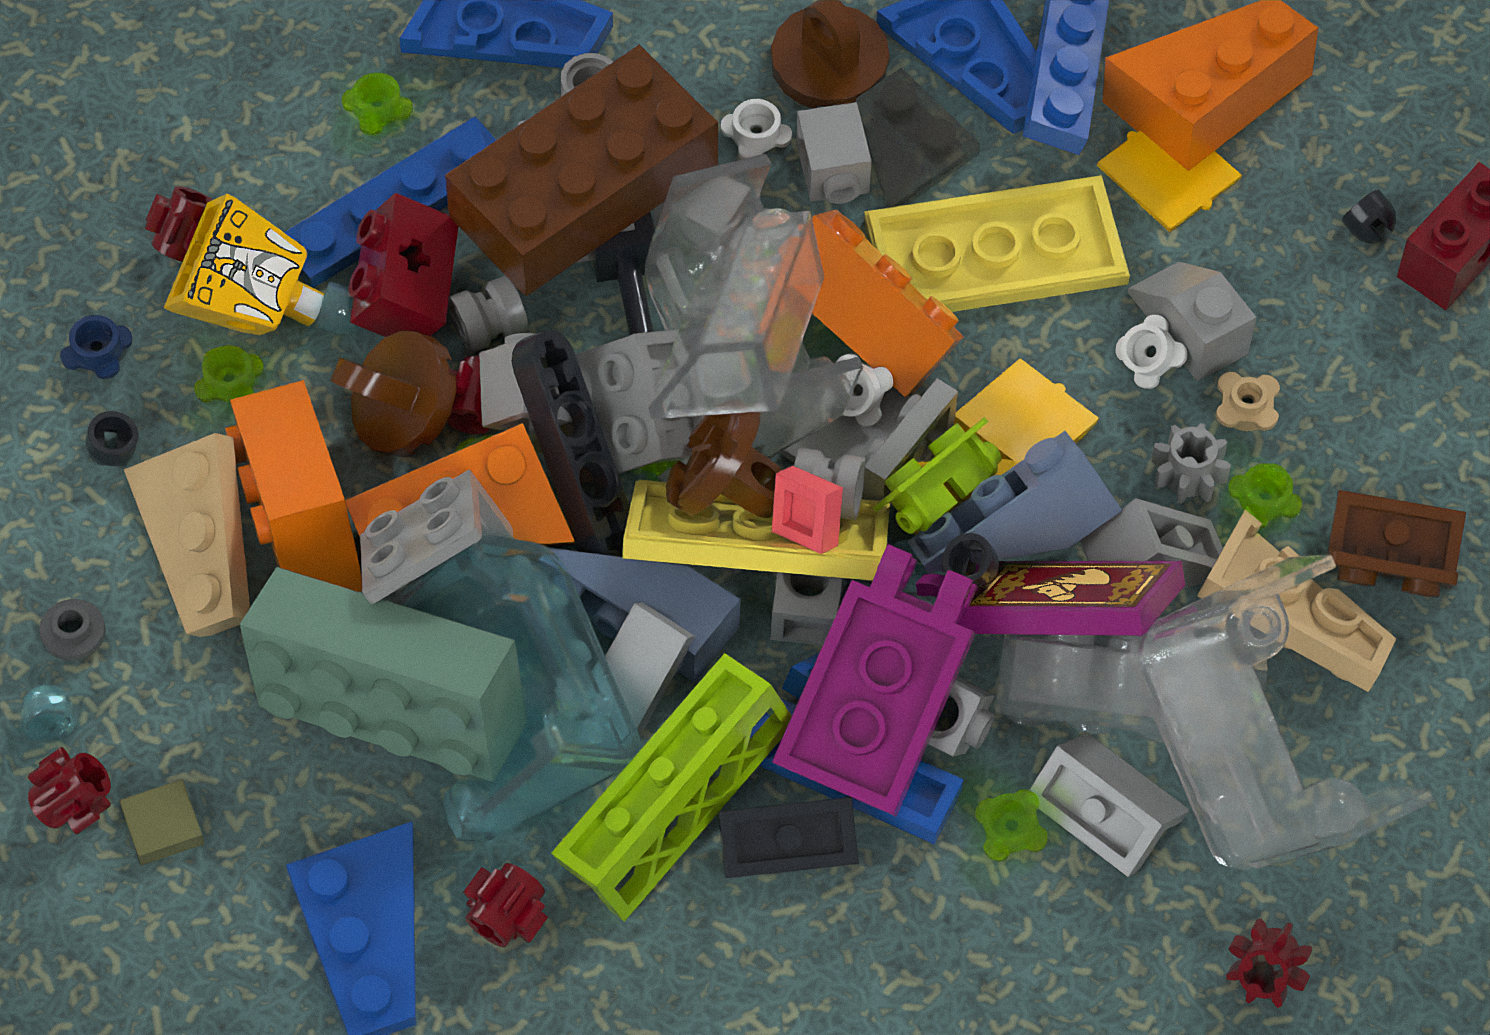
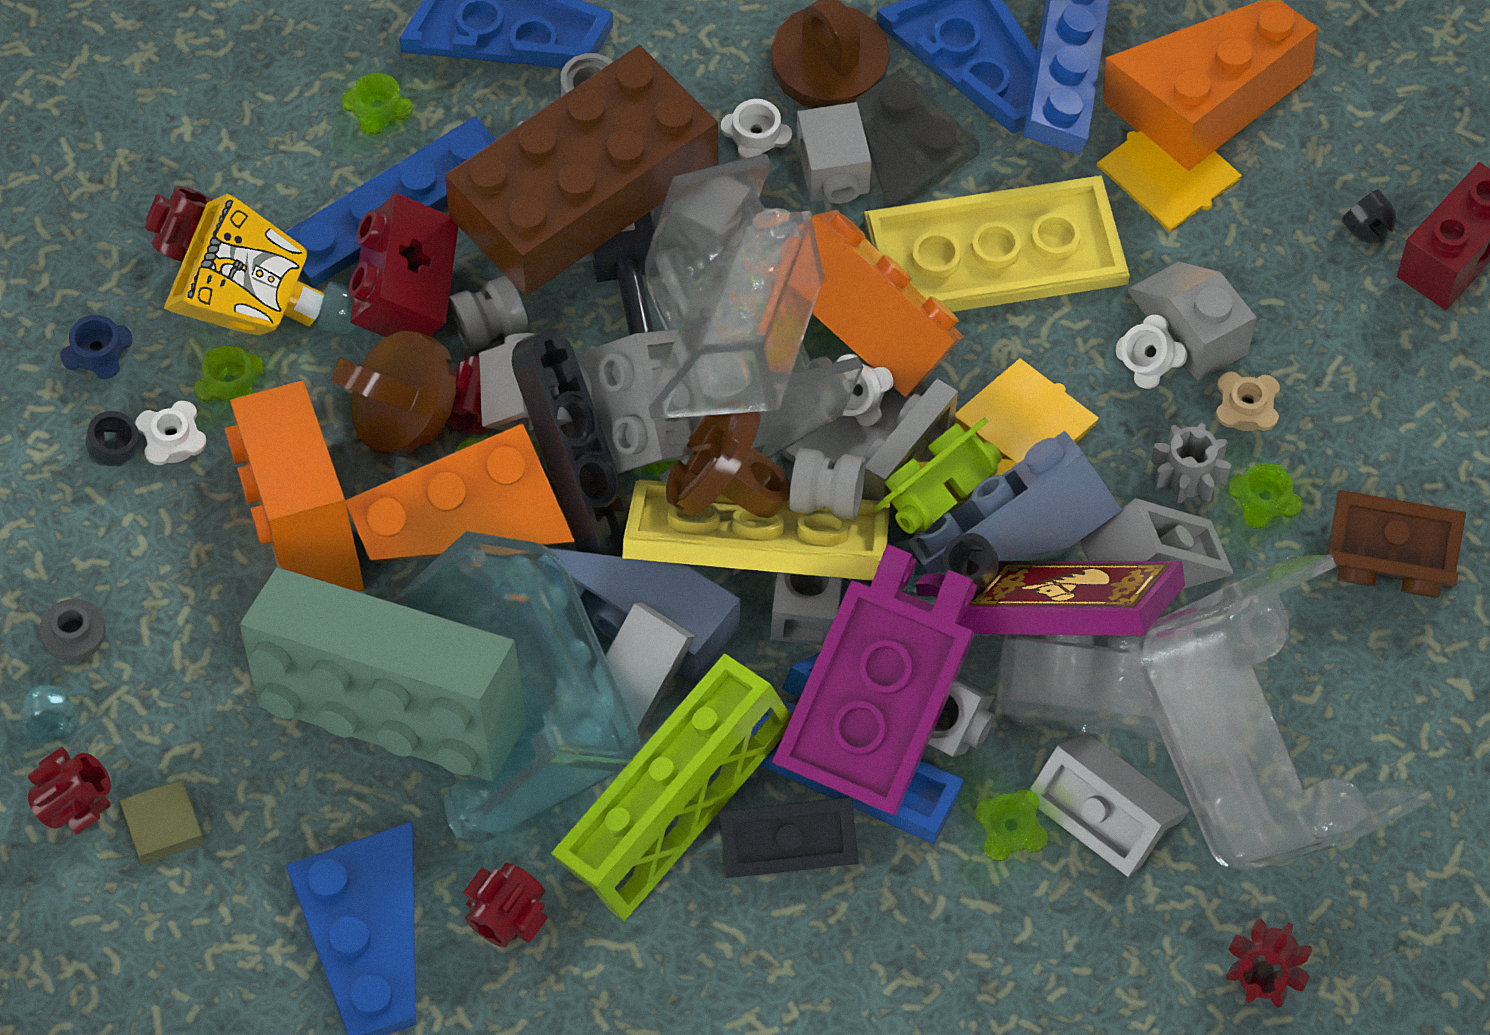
(176, 447): none -> white plate
(196, 530): tan wing -> none
(427, 533): light grey bracket -> none
(807, 509): coral plate -> none
(1321, 621): tan wing -> none

